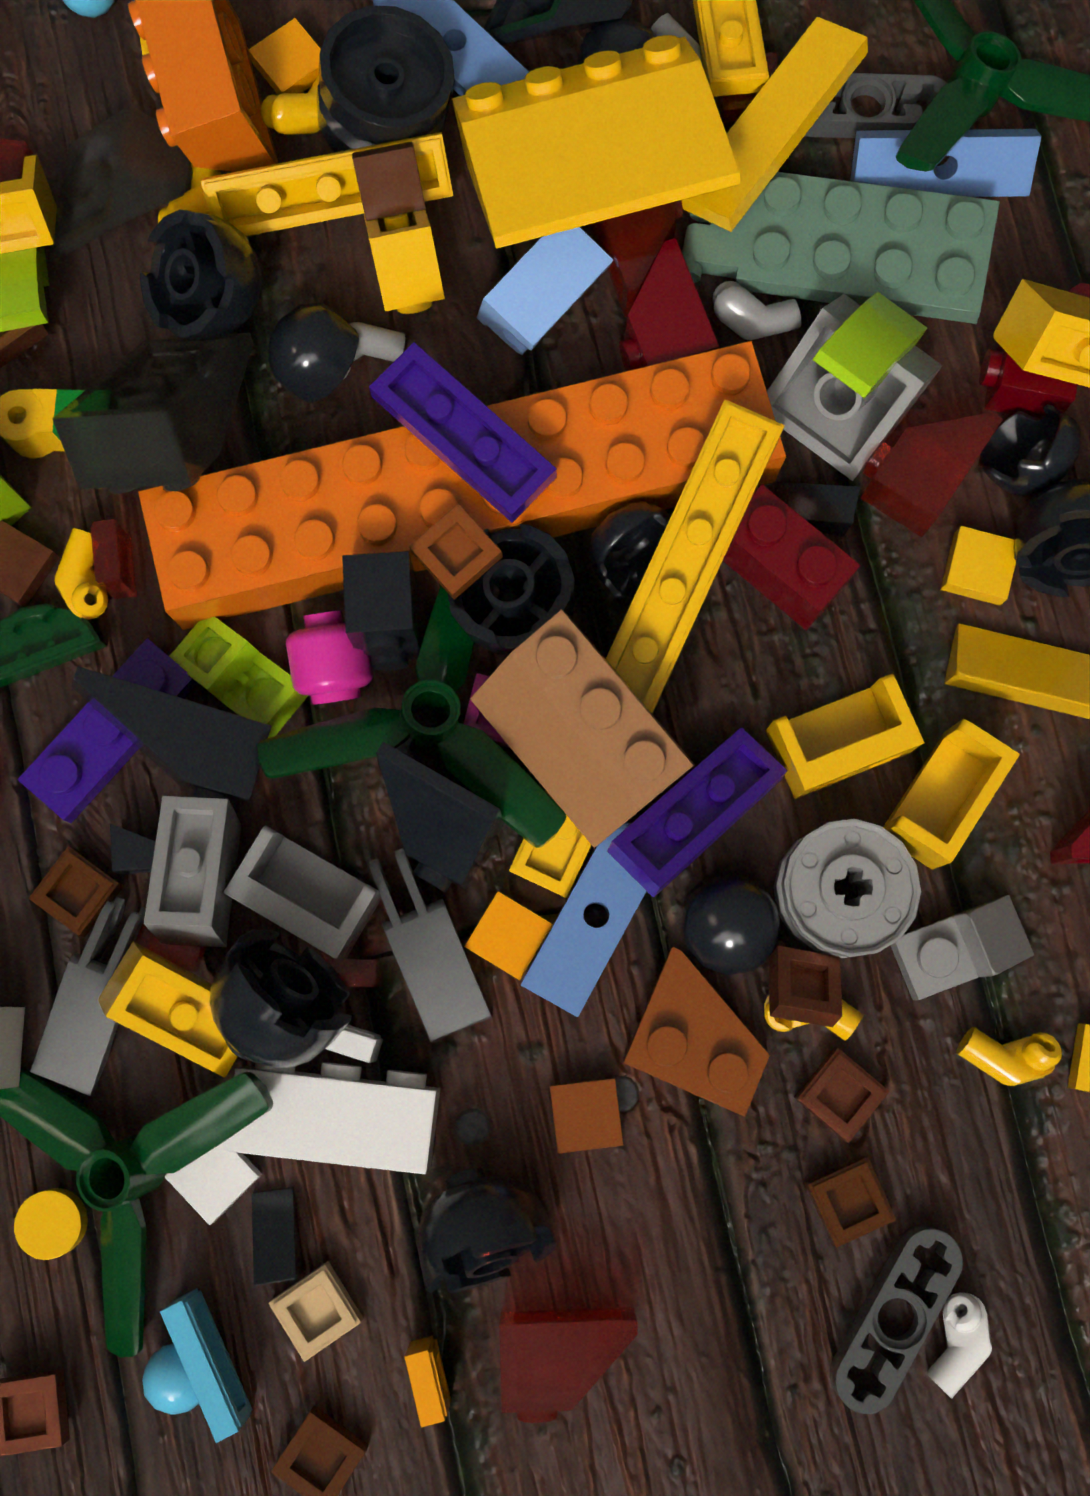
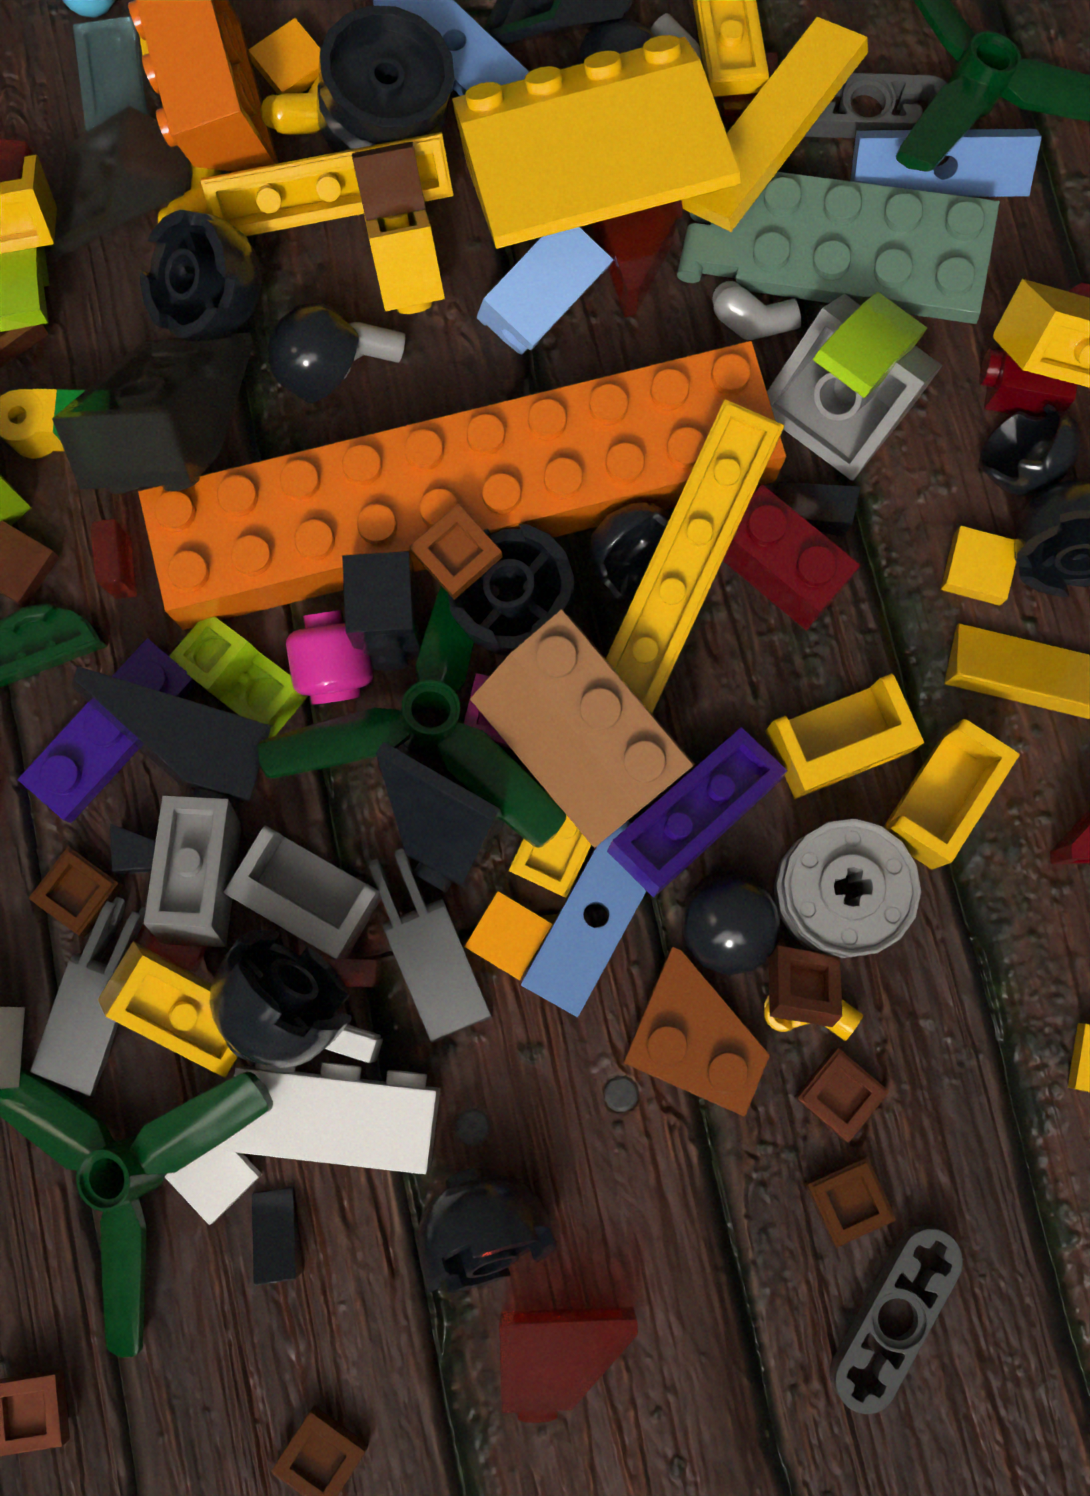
(50, 1223): yellow tile -> none
(77, 577): yellow arm -> none
(108, 68): none -> clear light blue tile
(196, 1369): medium azure tile -> none
(316, 1311): tan tile -> none
(428, 1381): light orange tile -> none
(463, 432): dark purple plate -> none
(586, 1115): dark orange tile -> none
(666, 315): dark red slope -> none
(925, 468): clear red slope -> none
(962, 948): light grey slope -> none
(967, 1342): white arm -> none
(1014, 1061): yellow arm -> none

